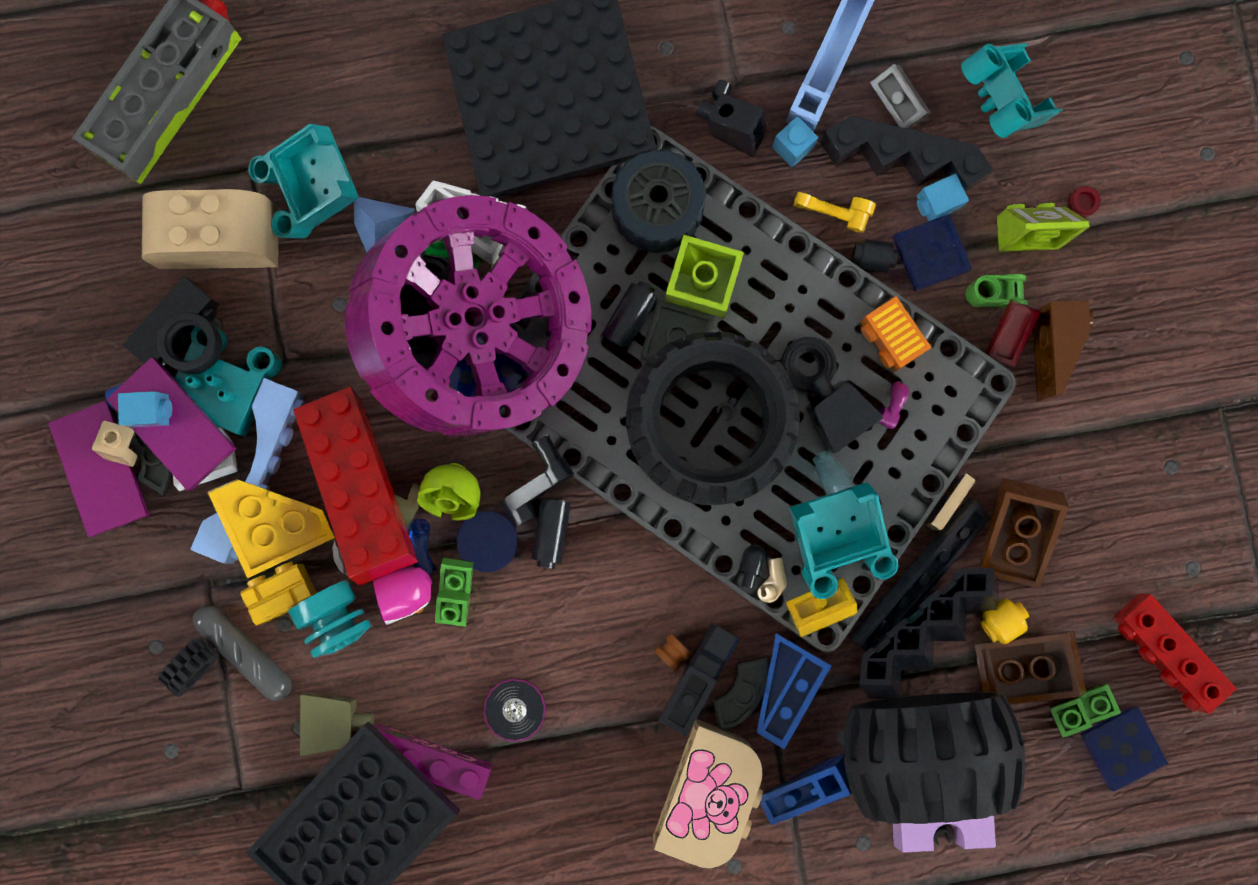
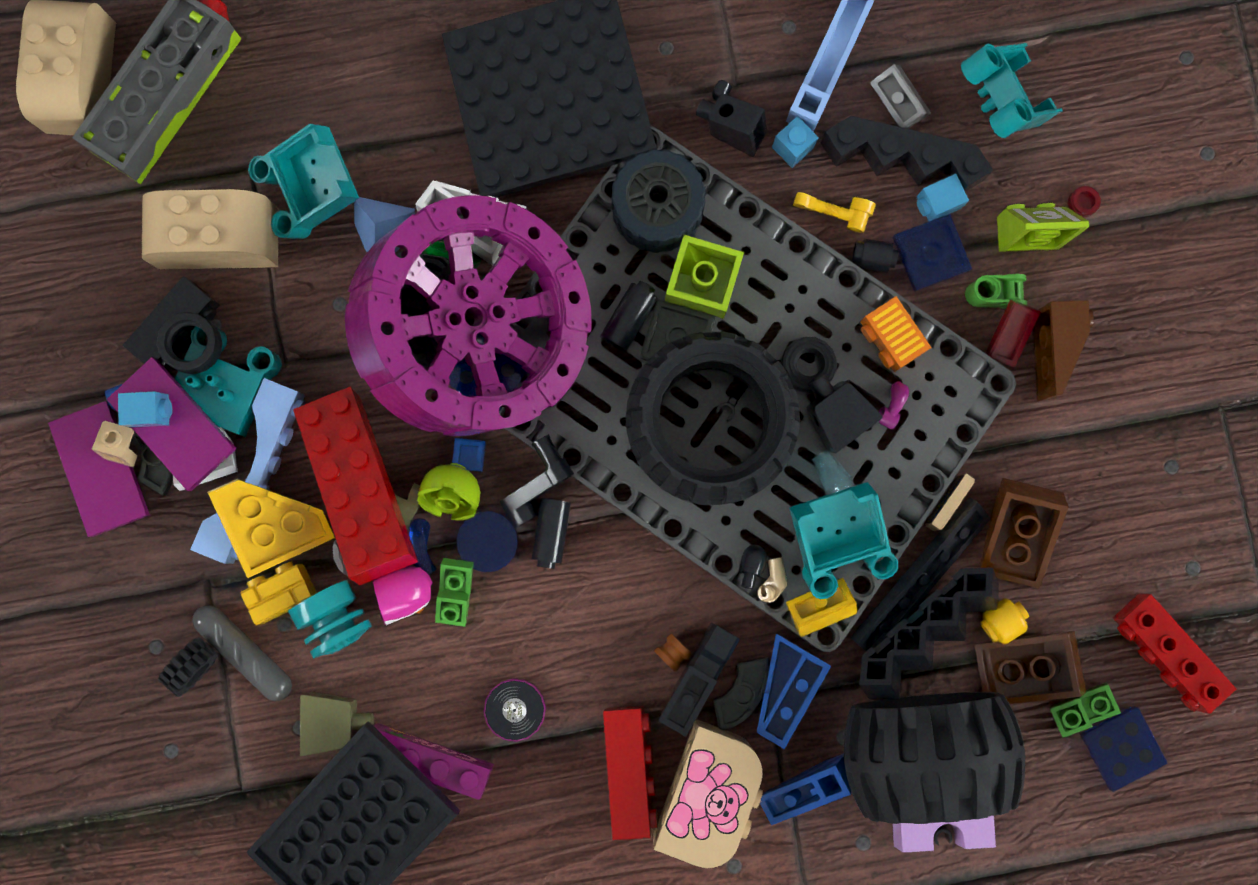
(63, 63): none -> tan brick
(469, 454): none -> blue tile
(629, 772): none -> red brick

